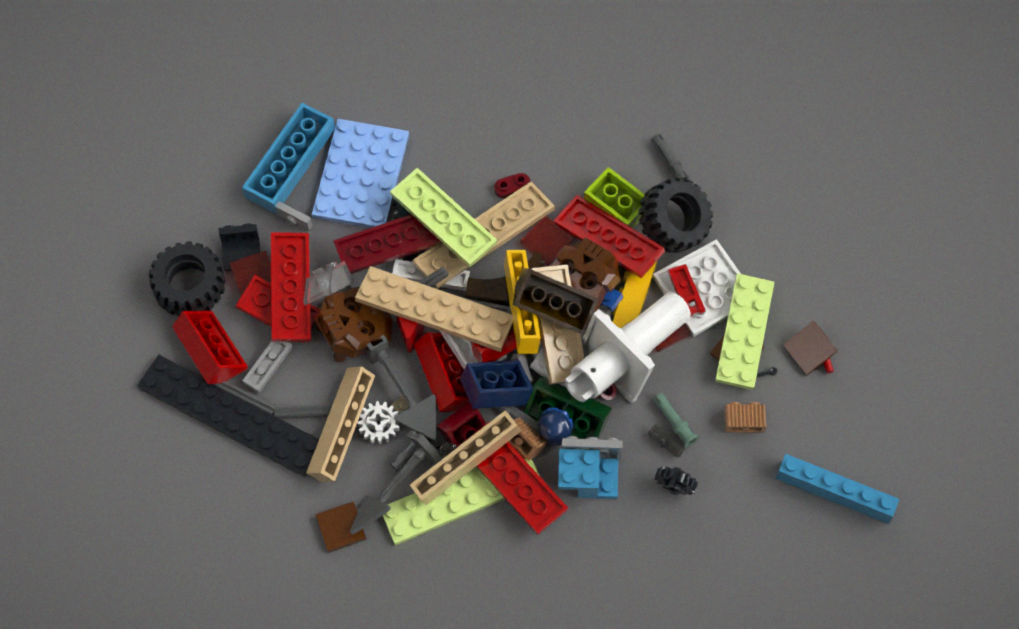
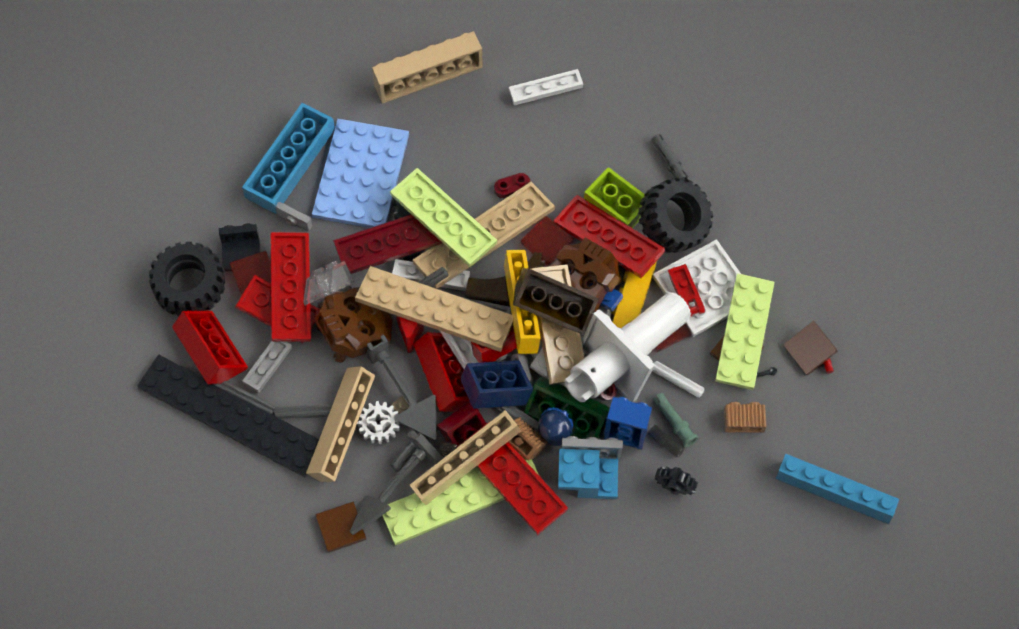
(427, 67): none -> tan brick
(545, 87): none -> white plate
(628, 422): none -> blue brick
(678, 379): none -> white axle

